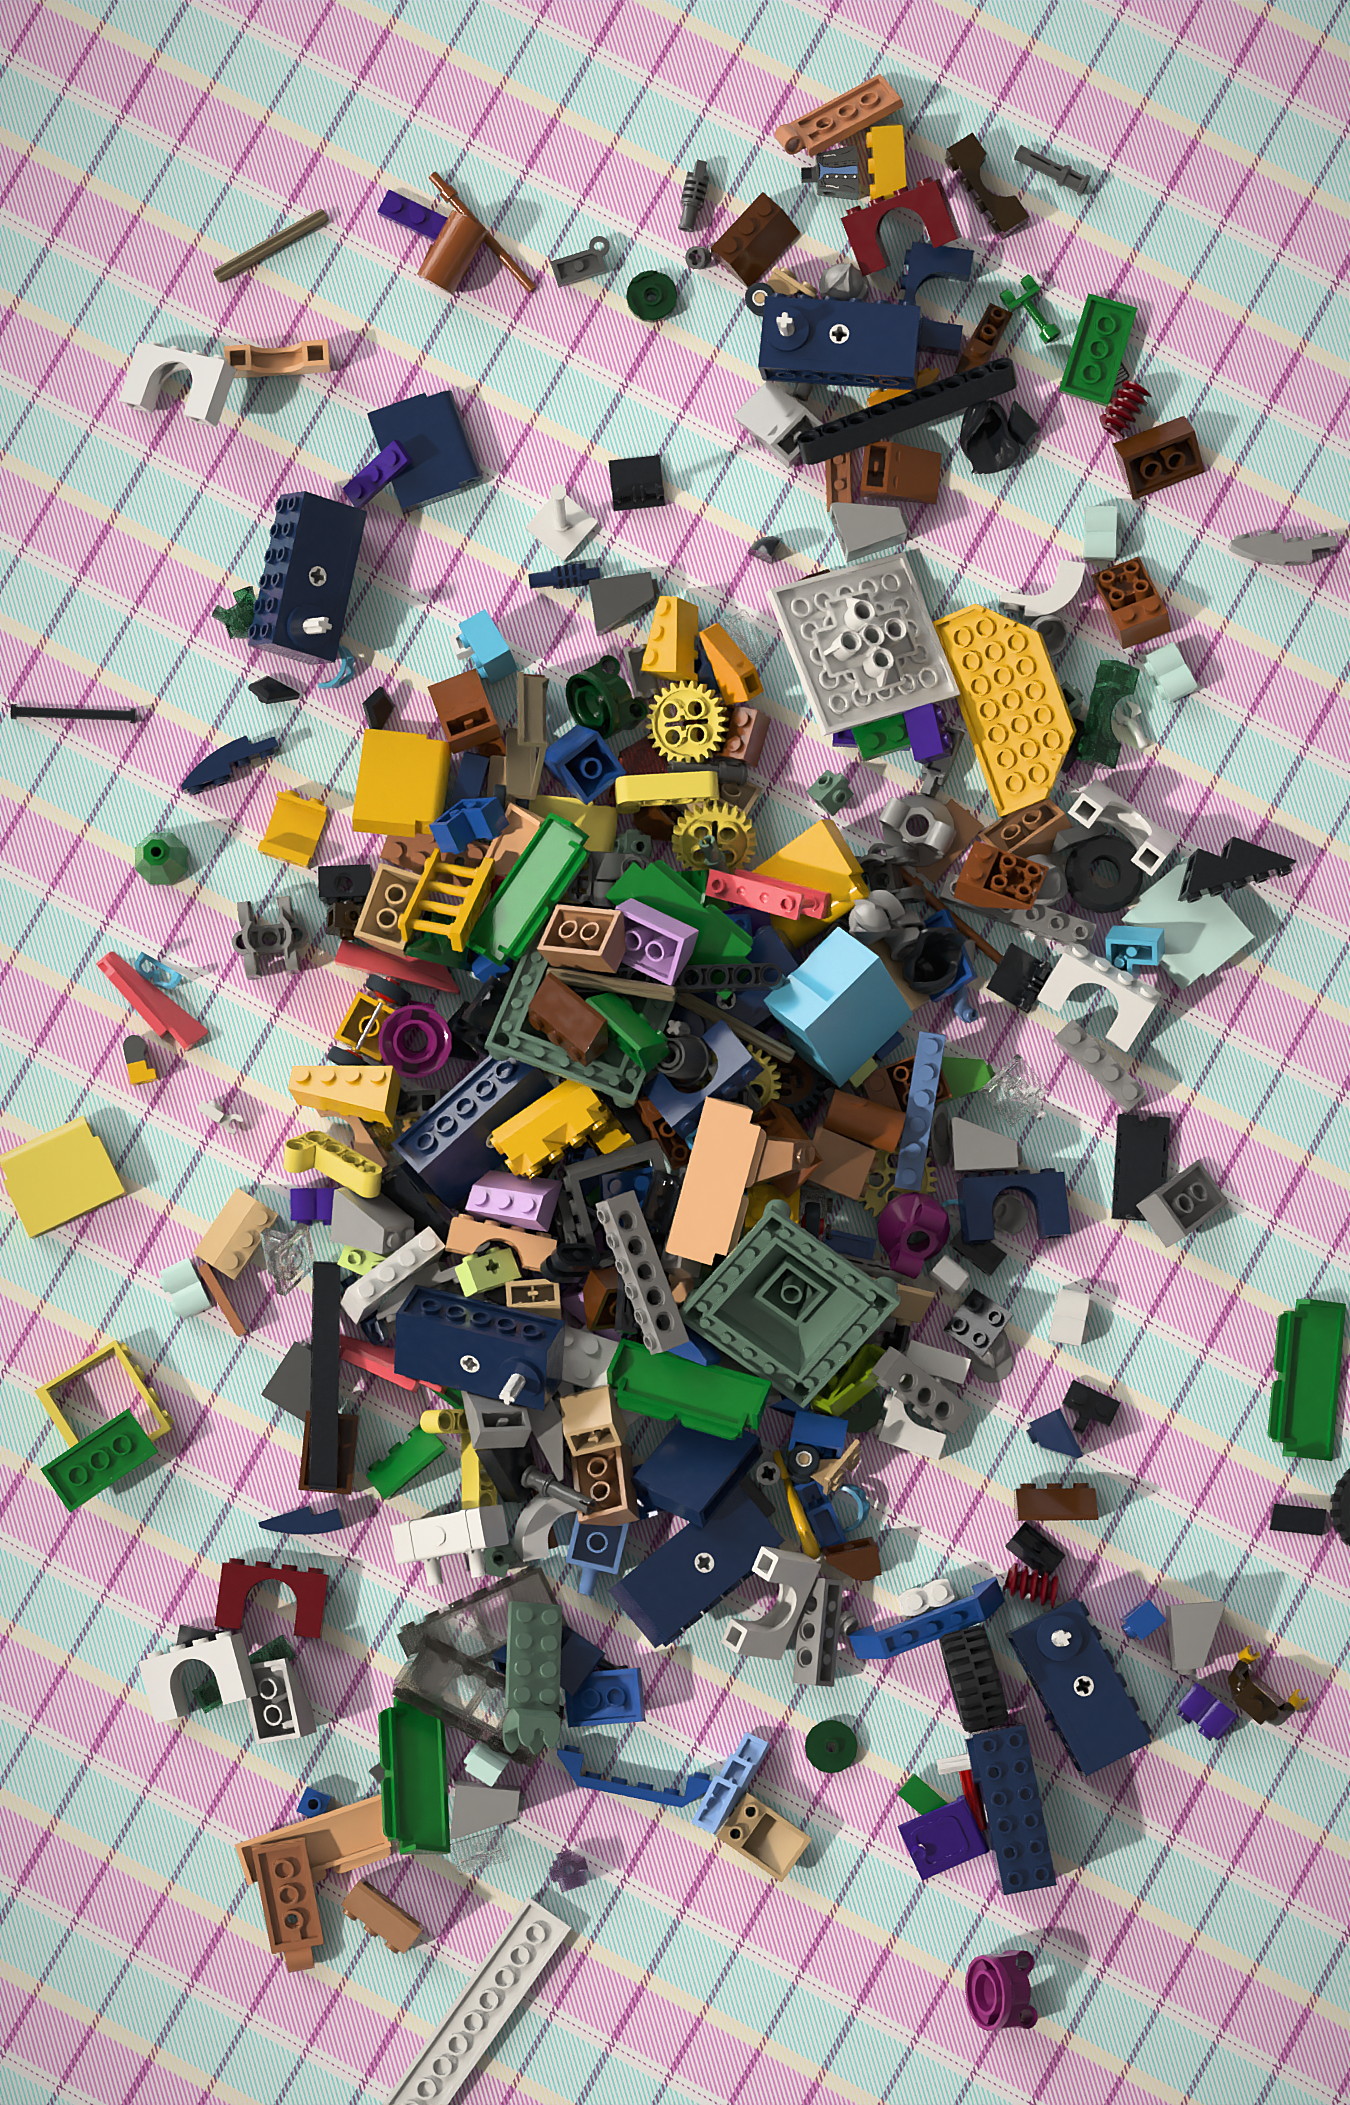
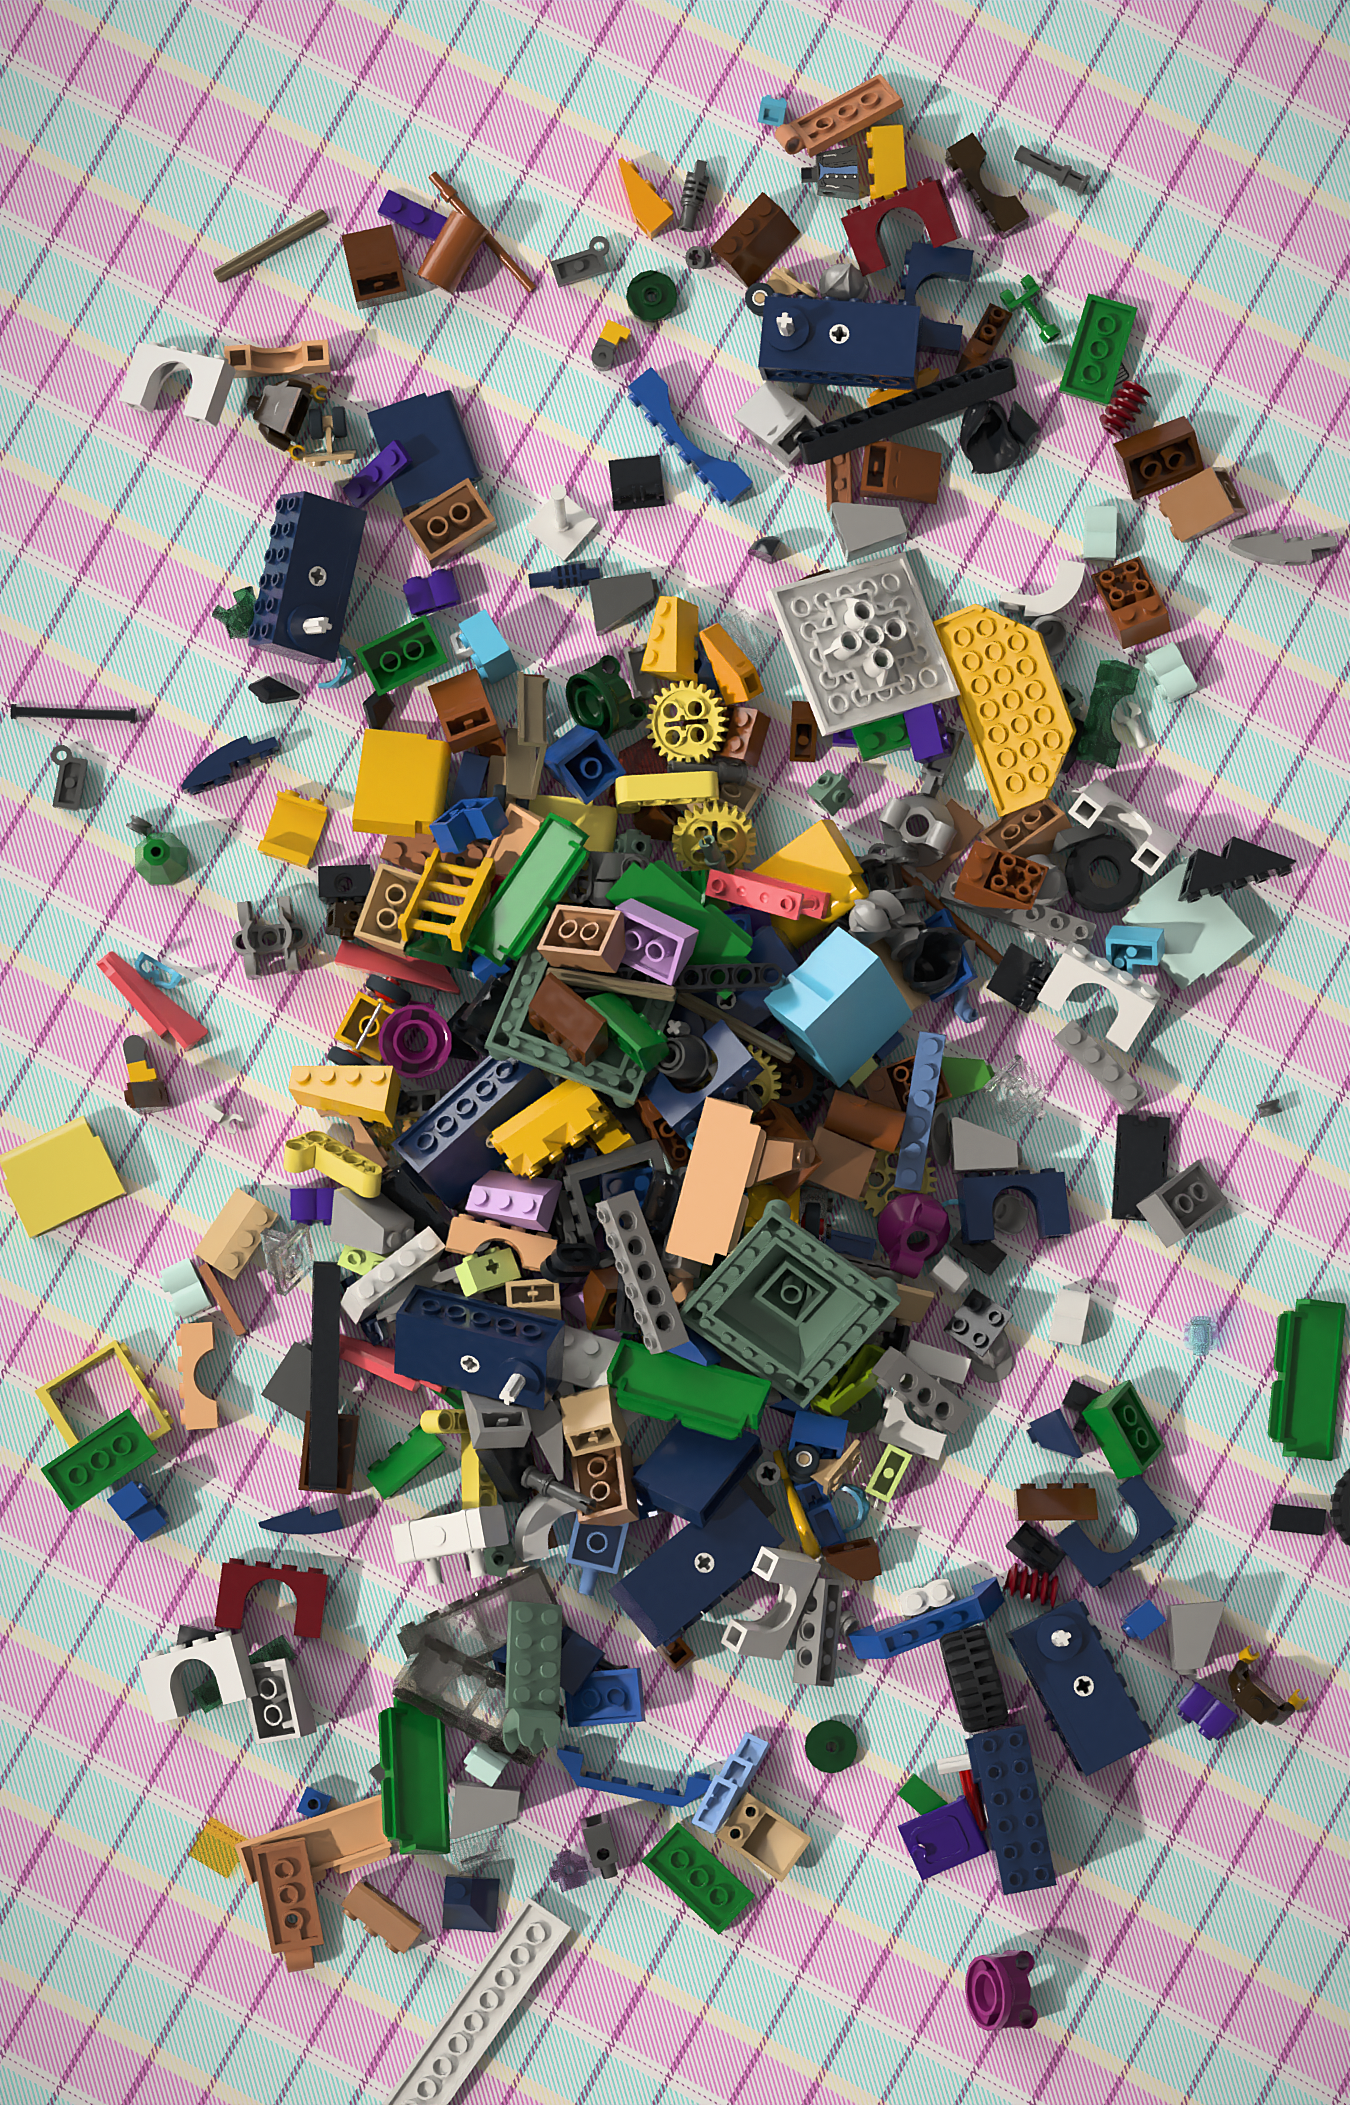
(69, 780): none -> dark grey hinge
(138, 825): none -> dark grey bush
(138, 1510): none -> blue brick
(147, 1097): none -> reddish brown slope
(196, 1342): none -> light nougat arch
(217, 1847): none -> clear yellow piece
(283, 410): none -> dark brown torso
(328, 423): none -> plate
(374, 267): none -> reddish brown slope
(401, 655): none -> green slope
(431, 593): none -> dark purple brick
(450, 523): none -> medium nougat slope
(470, 1903): none -> dark blue slope
(598, 1836): none -> dark grey torso
(607, 344): none -> leg
(646, 207): none -> light orange slope
(676, 1654): none -> reddish brown slope
(698, 1878): none -> green plate
(723, 476): none -> blue arch
(772, 111): none -> medium azure tile
(802, 733): none -> reddish brown slope
(888, 1473): none -> yellowish green brick
(1124, 1430): none -> green slope
(1152, 1523): none -> dark blue arch
(1200, 1335): none -> clear light blue head
(1201, 504): none -> medium nougat slope
(1269, 1108): none -> dark grey bush

